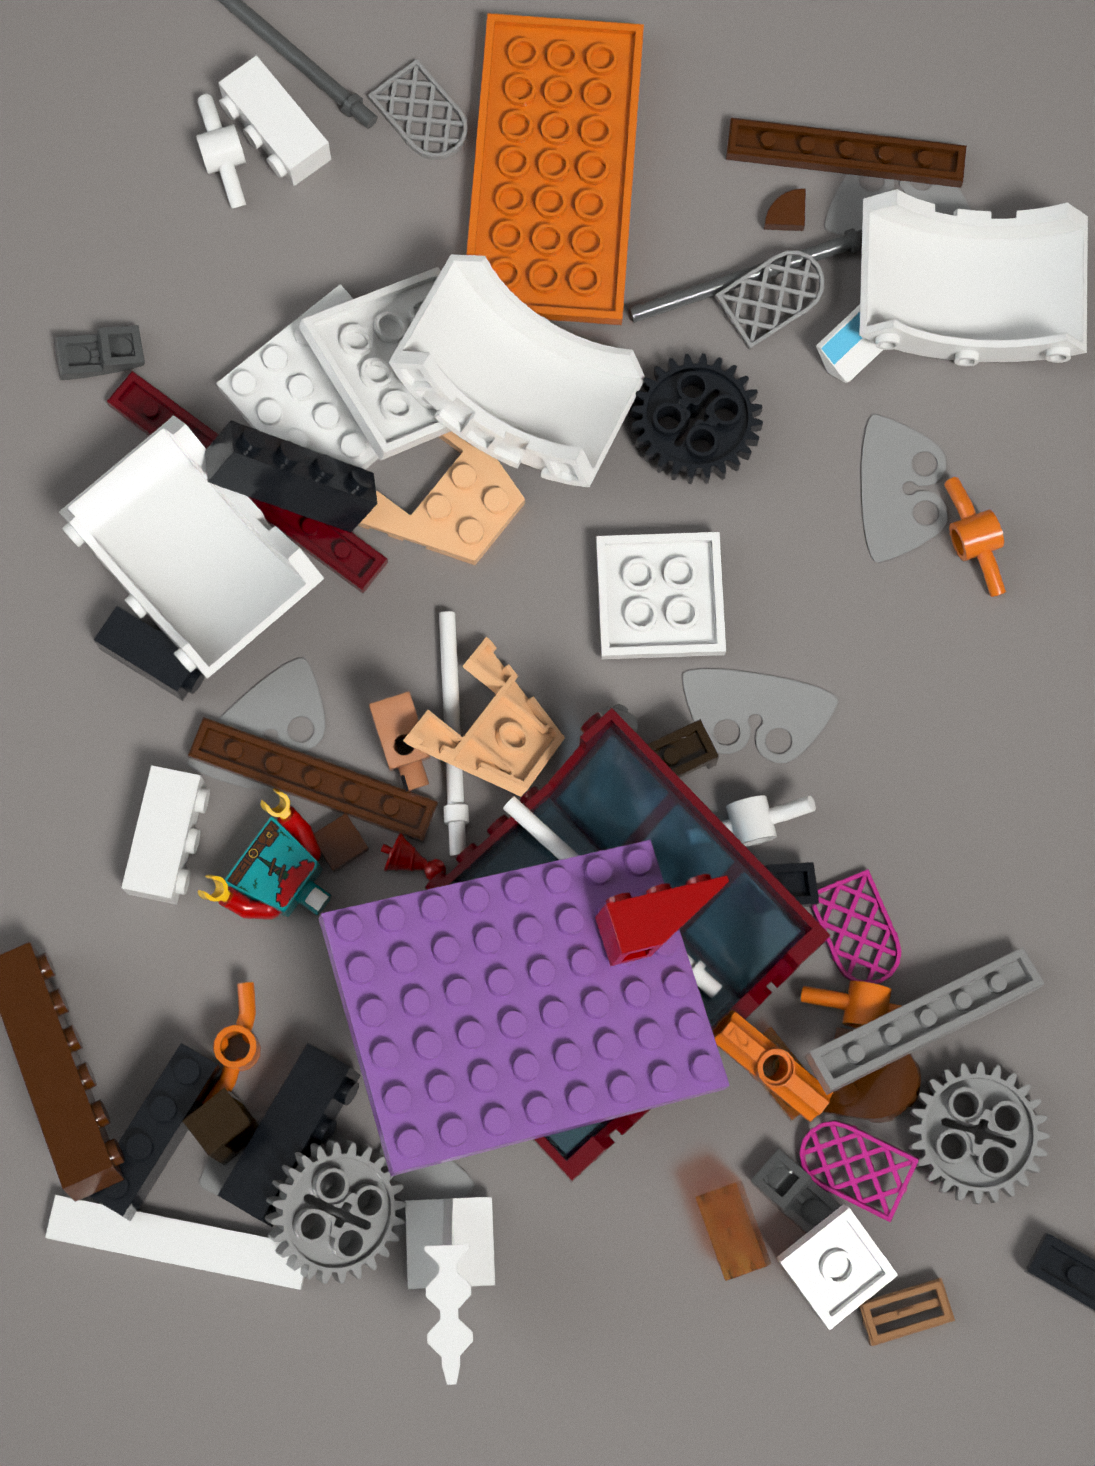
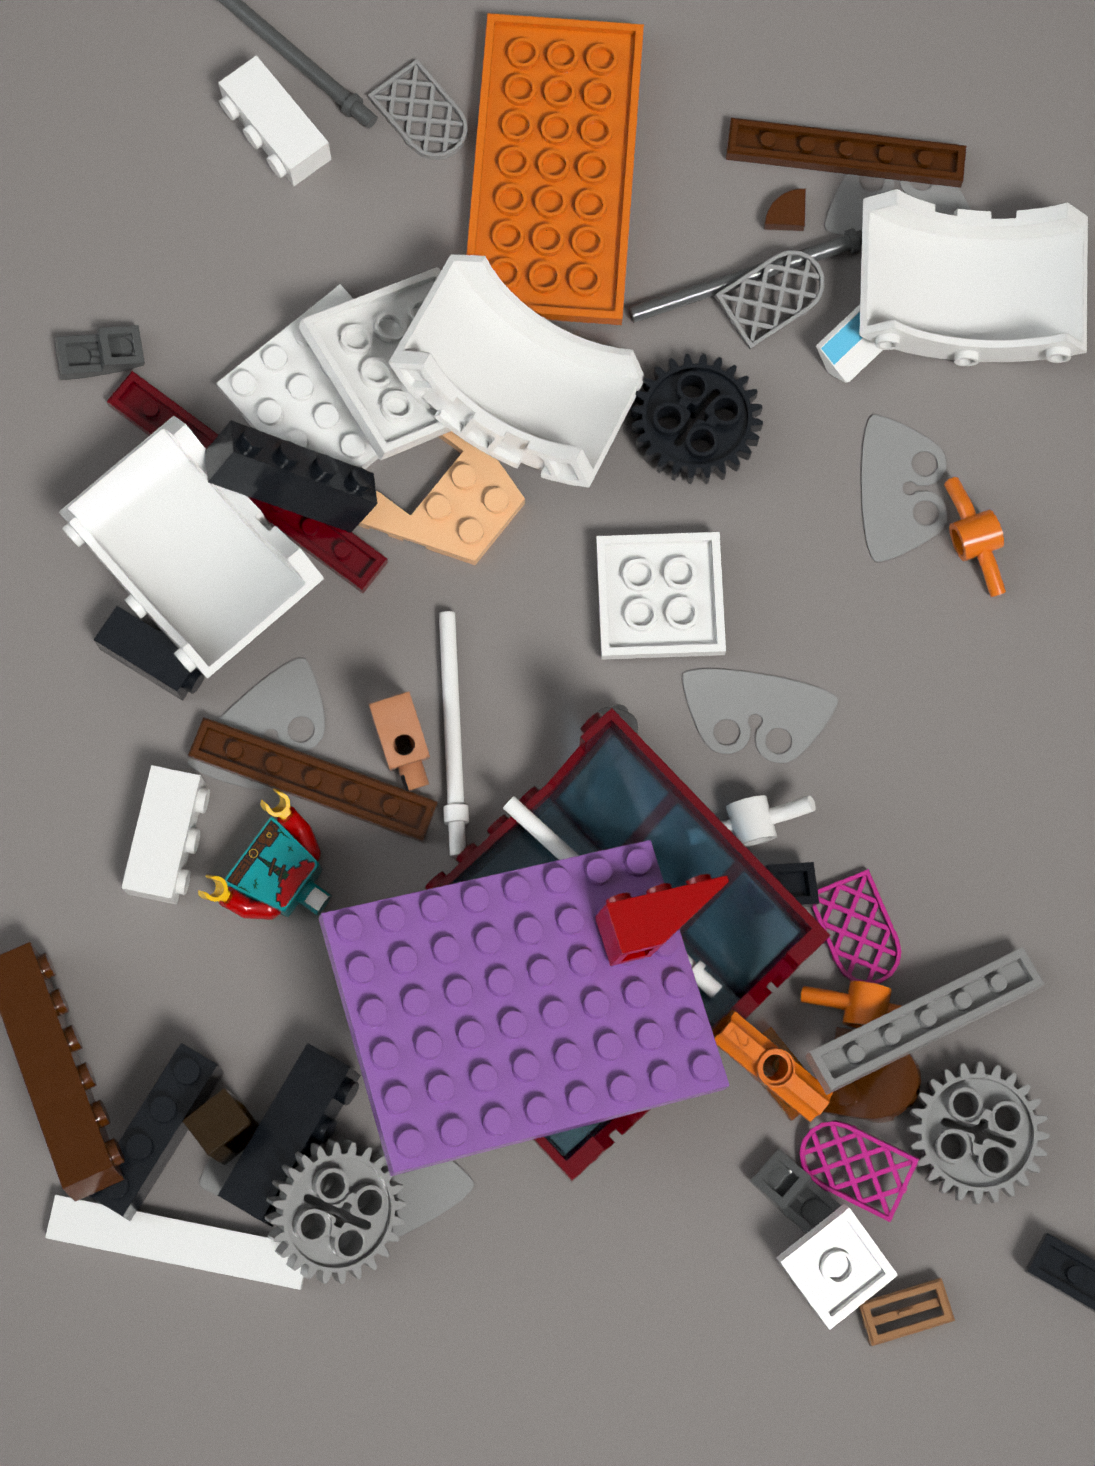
(221, 150): white piece -> none
(243, 1028): orange piece -> none
(340, 842): reddish brown tile -> none
(406, 857): red piece -> none
(447, 1254): white piece -> none
(506, 741): light nougat wing -> none
(686, 749): dark brown panel -> none
(733, 1230): clear orange hinge -> none

